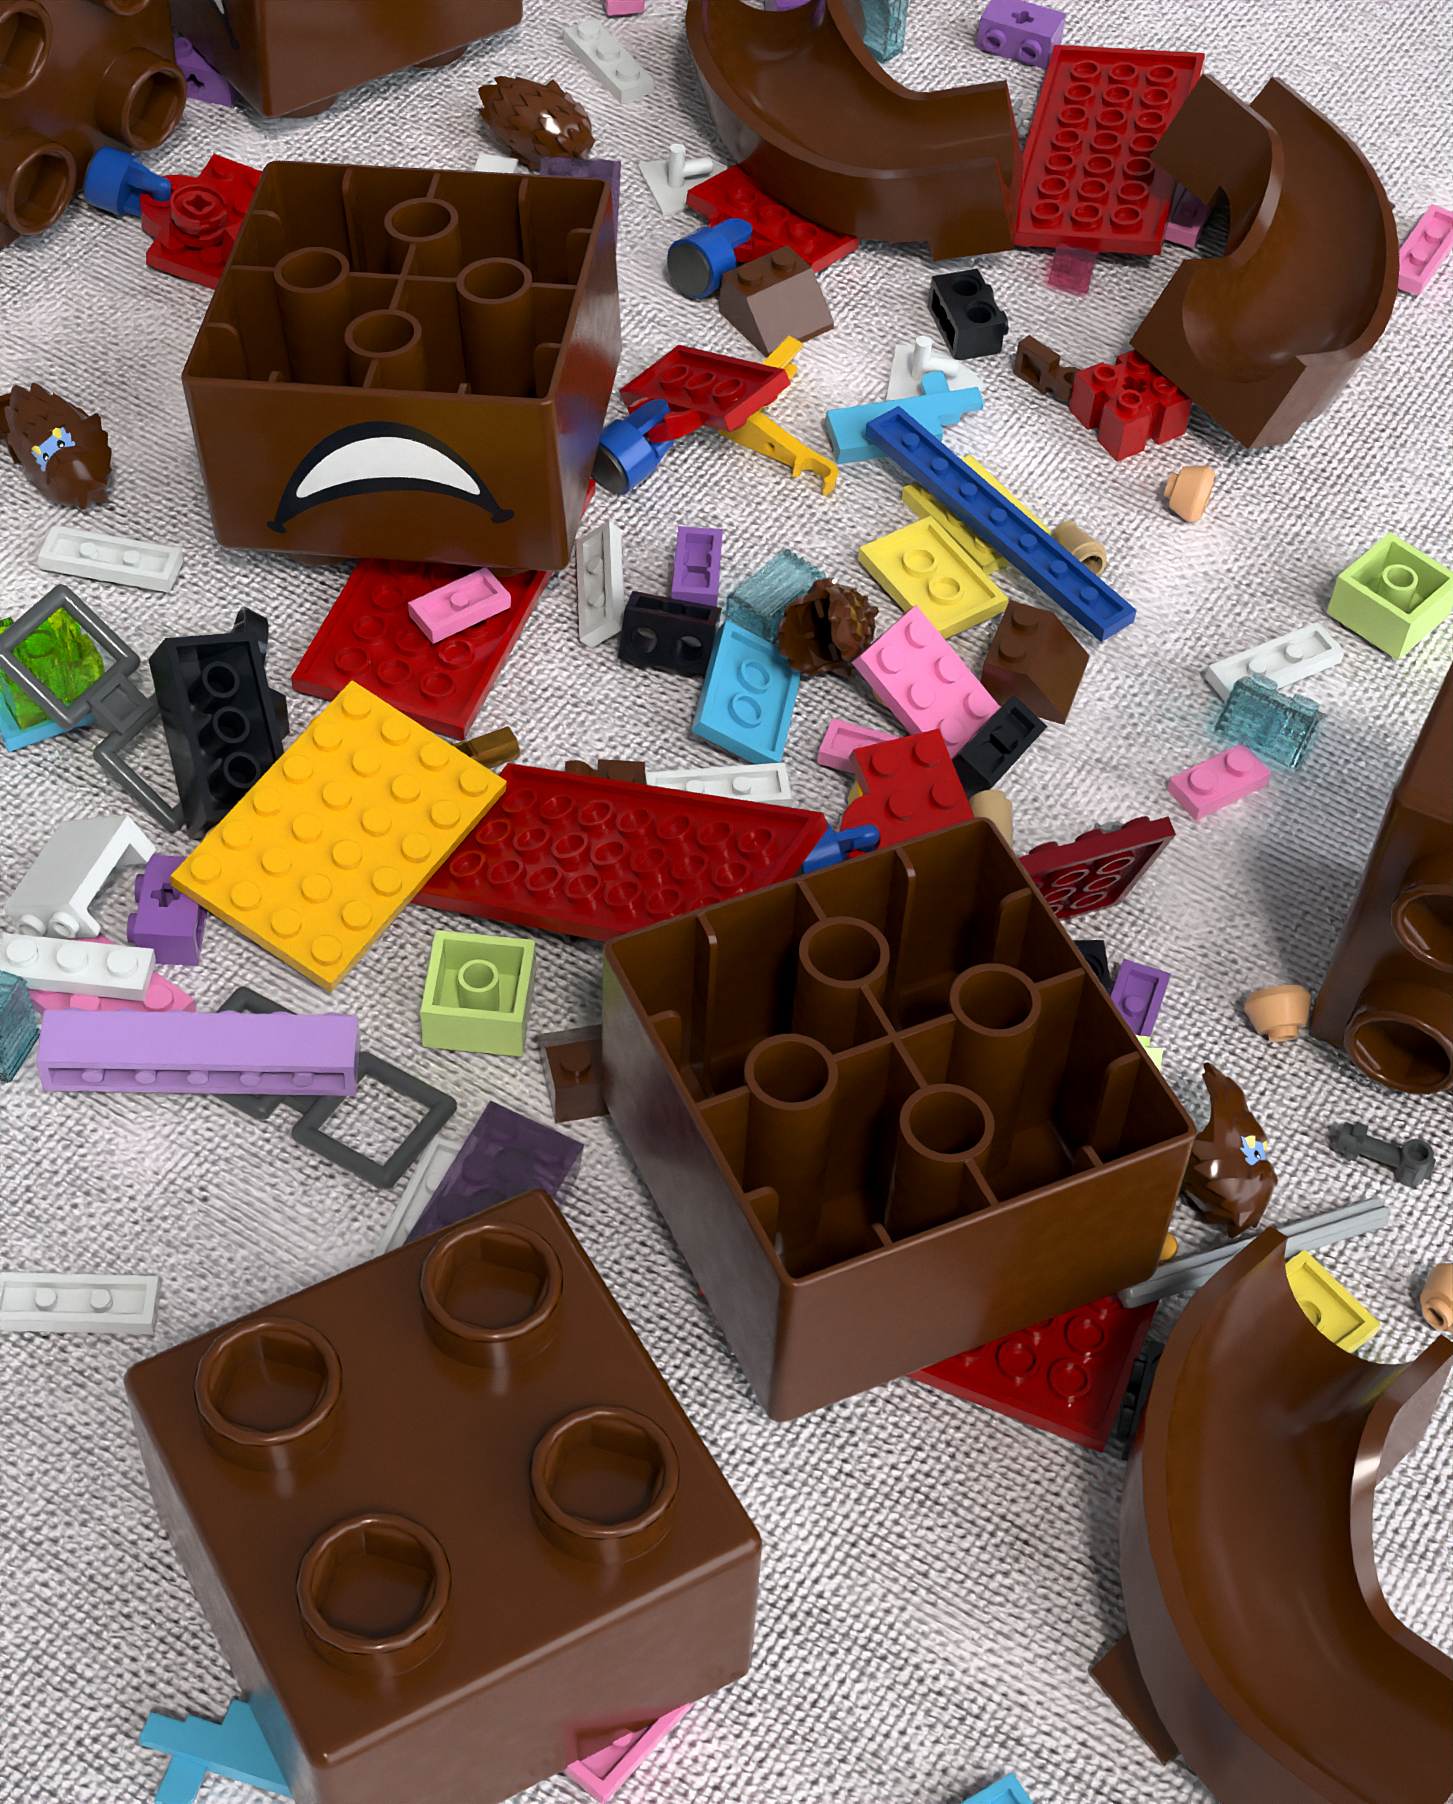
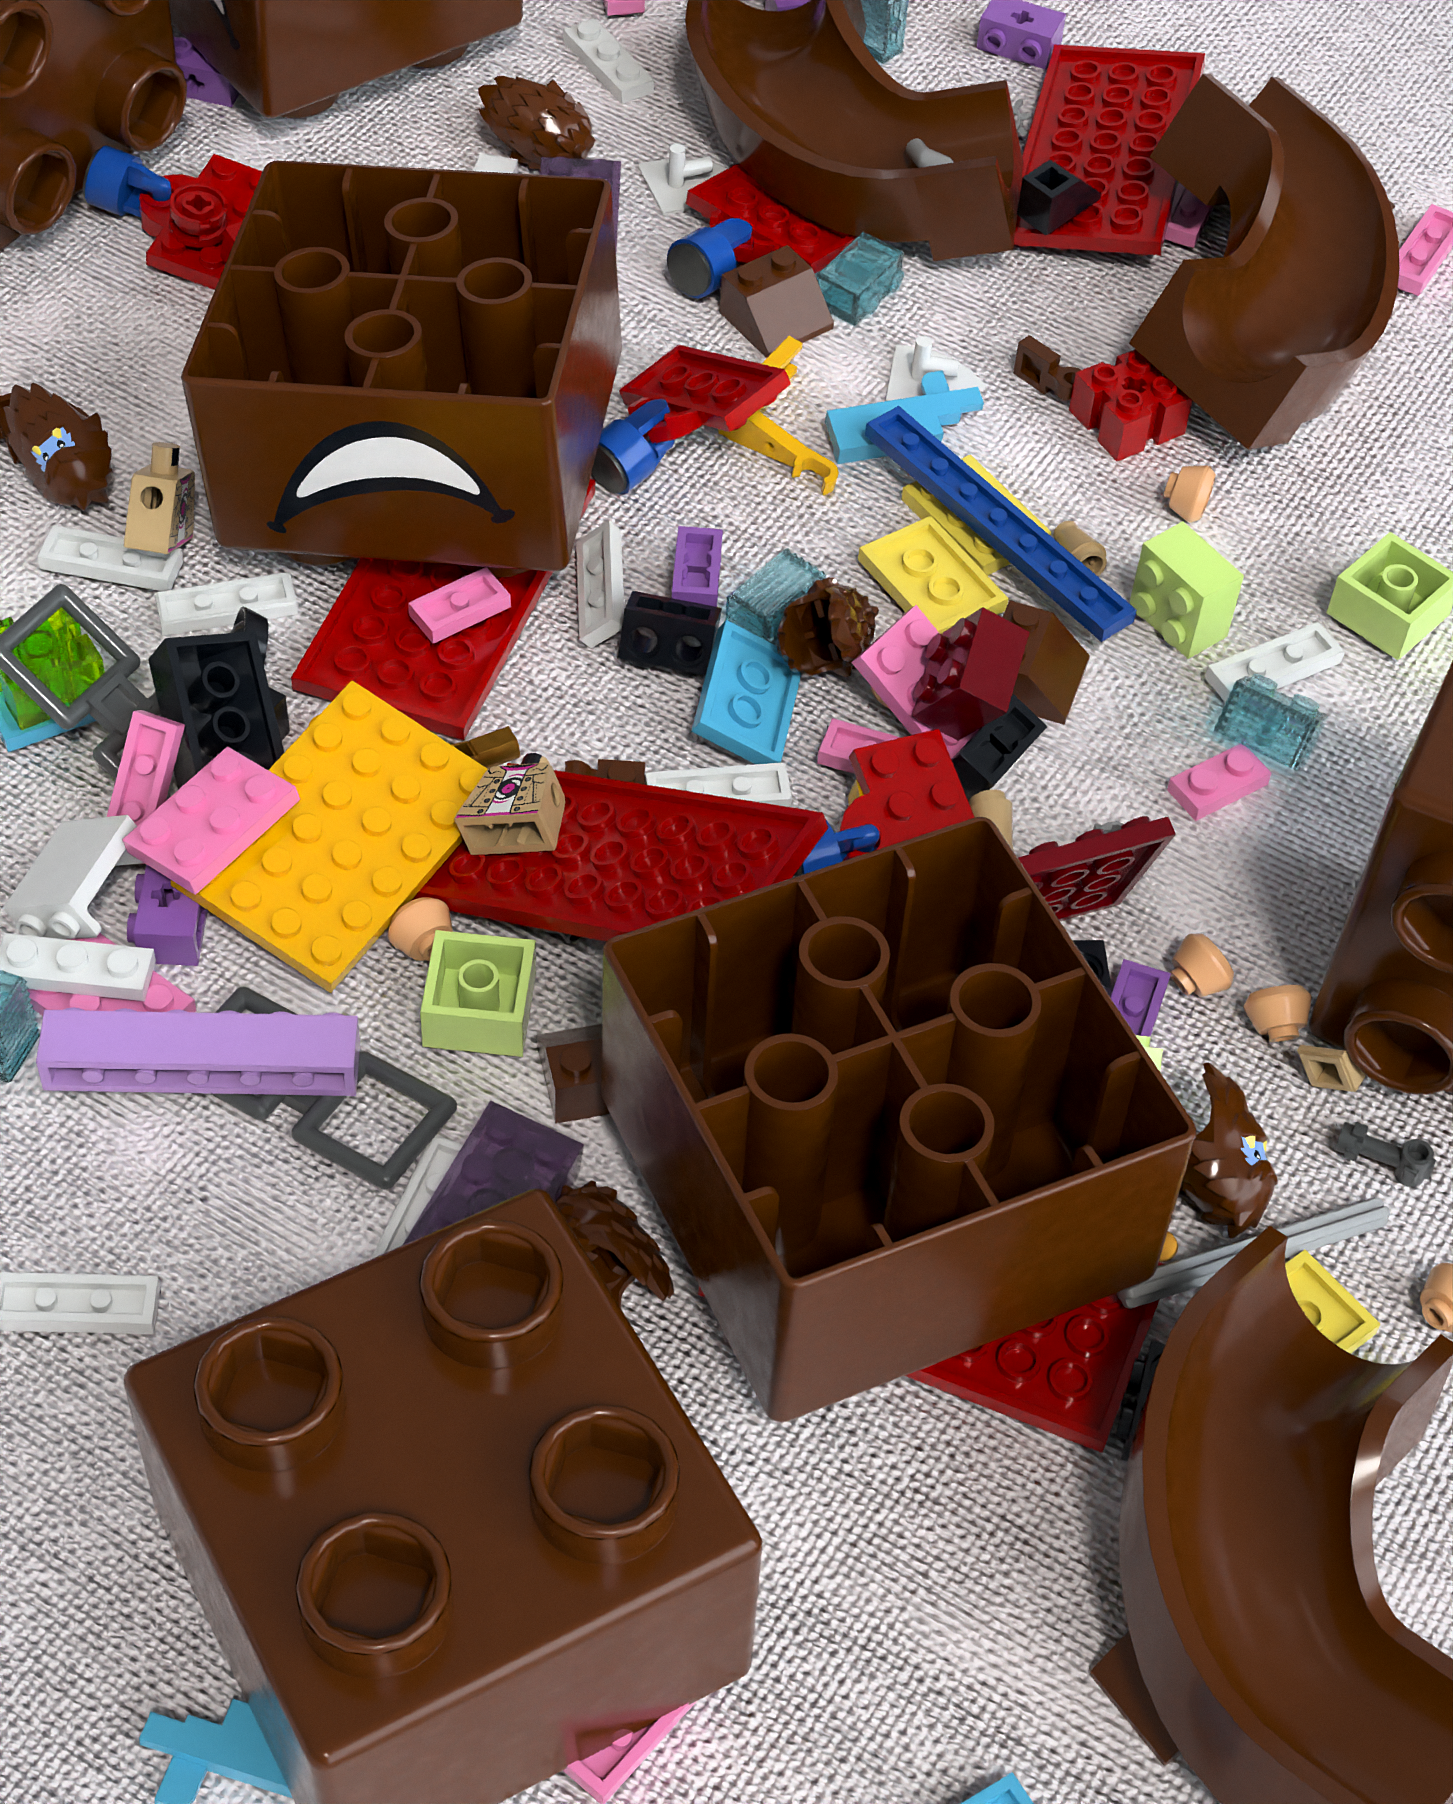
(145, 766): none -> bright pink plate
(161, 503): none -> tan torso
(211, 820): none -> bright pink plate
(219, 603): none -> white tile
(415, 926): none -> light nougat cone
(513, 809): none -> tan torso
(614, 1240): none -> reddish brown head
(861, 278): none -> clear light blue brick
(923, 156): none -> light grey arm
(967, 314): black brick -> none
(970, 674): none -> dark red brick
(1053, 197): none -> black slope
(1073, 267): clear pink tile -> none
(1185, 589): none -> yellowish green brick
(1201, 967): none -> light nougat cone
(1330, 1068): none -> tan slope

